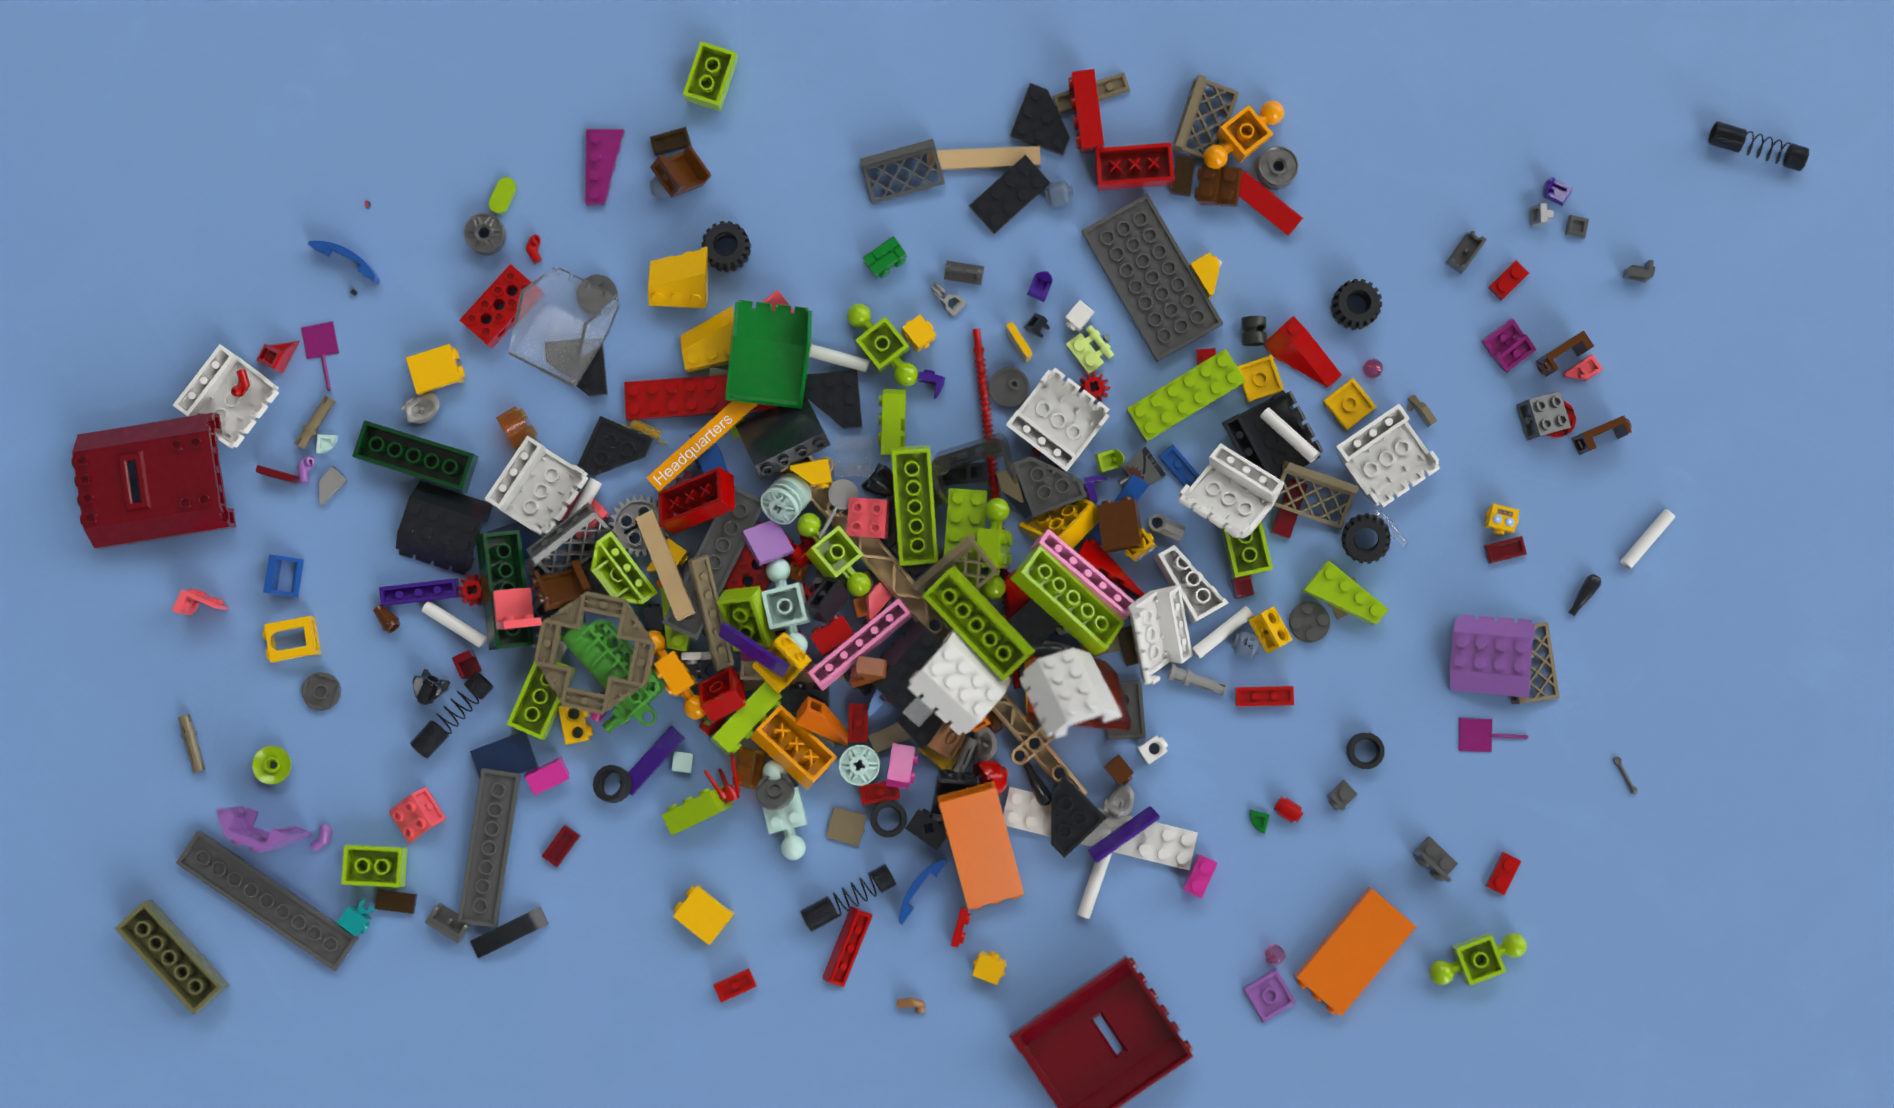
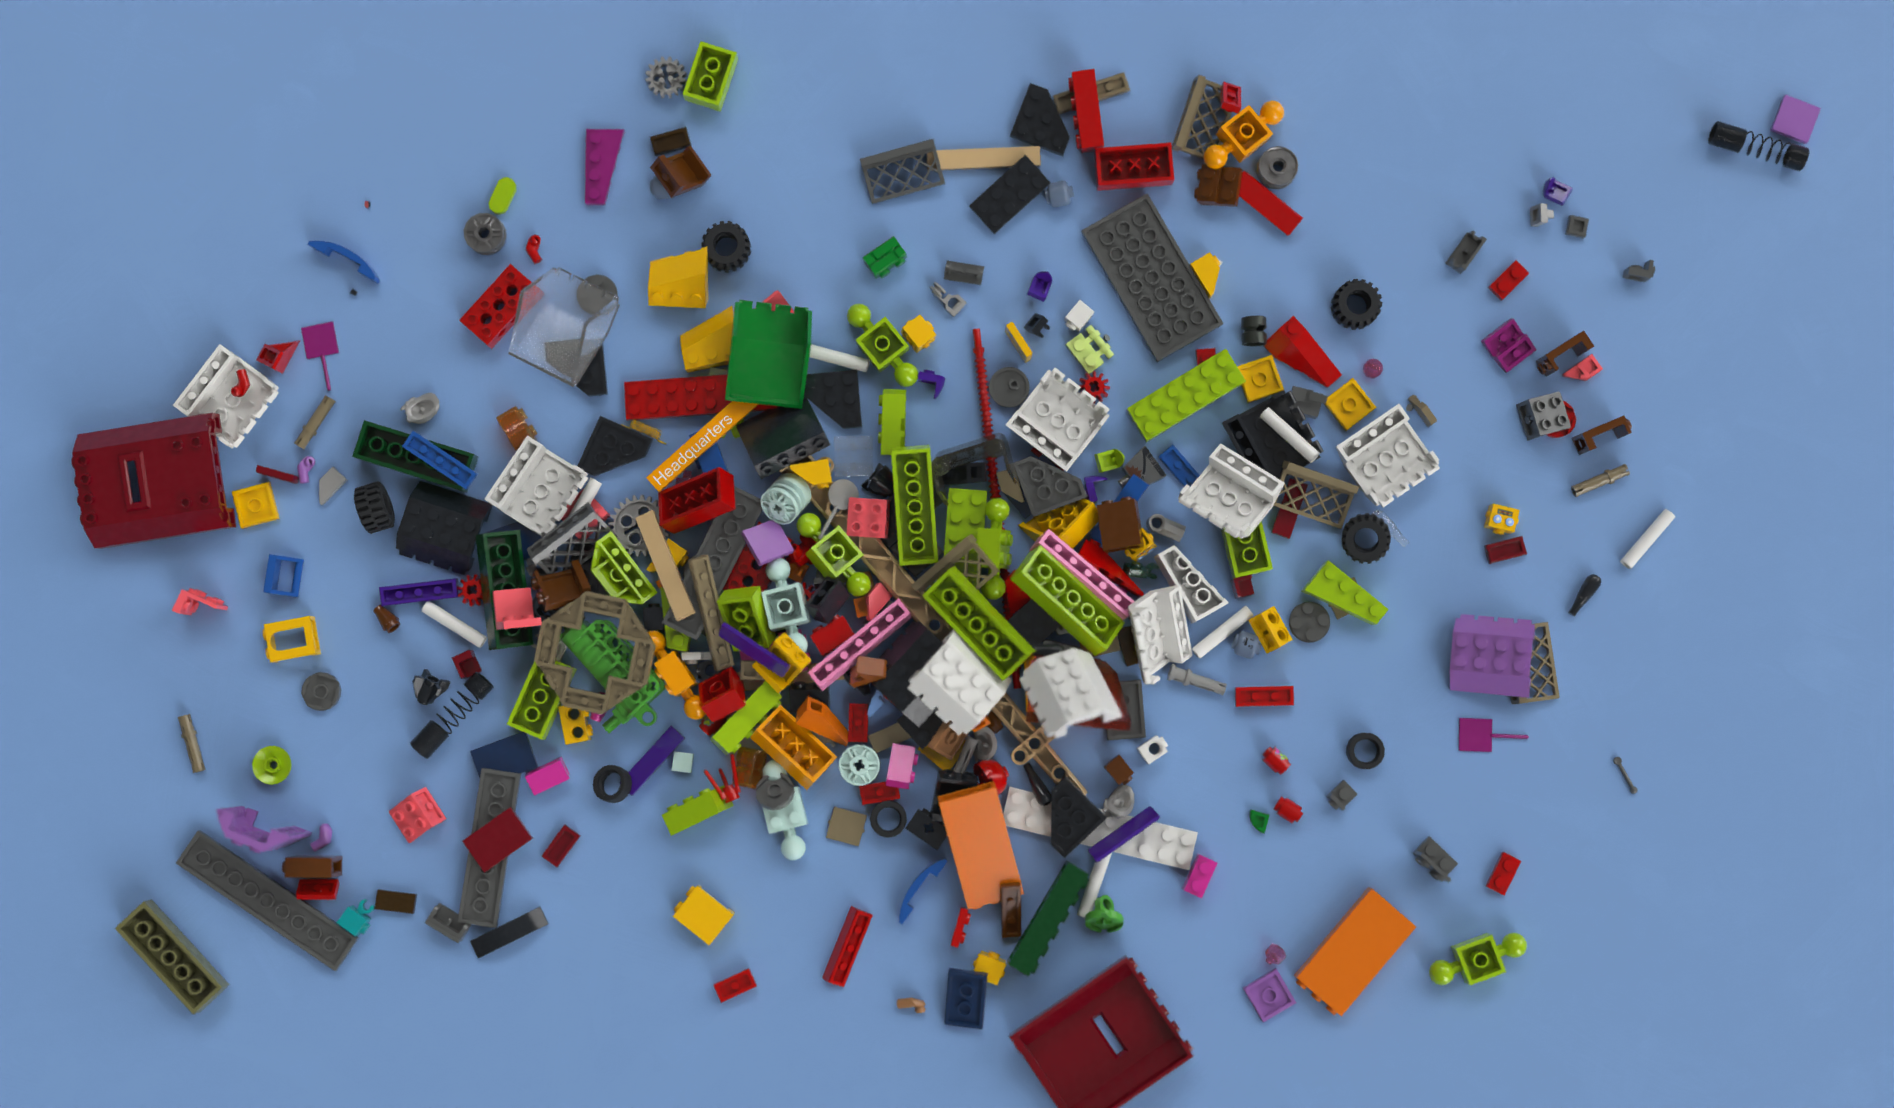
(255, 505): none -> yellow tile
(312, 866): none -> reddish brown brick
(317, 889): none -> red plate
(325, 443): light aqua tile -> none
(374, 507): none -> black tyre
(374, 865): lime brick -> none
(435, 369): yellow panel -> none
(439, 460): none -> blue plate
(497, 839): none -> dark red tile
(672, 68): none -> light grey gear
(824, 910): black piece -> none
(966, 998): none -> dark blue tile
(1010, 909): none -> reddish brown tile
(1047, 918): none -> dark green brick
(1104, 918): none -> bright green tile
(1136, 569): none -> clear green plate
(1183, 176): dark brown tile -> none
(1230, 97): none -> red plate
(1276, 760): none -> red brick
(1308, 401): none -> dark grey piece
(1608, 476): none -> dark tan pin
(1795, 119): none -> medium lavender tile

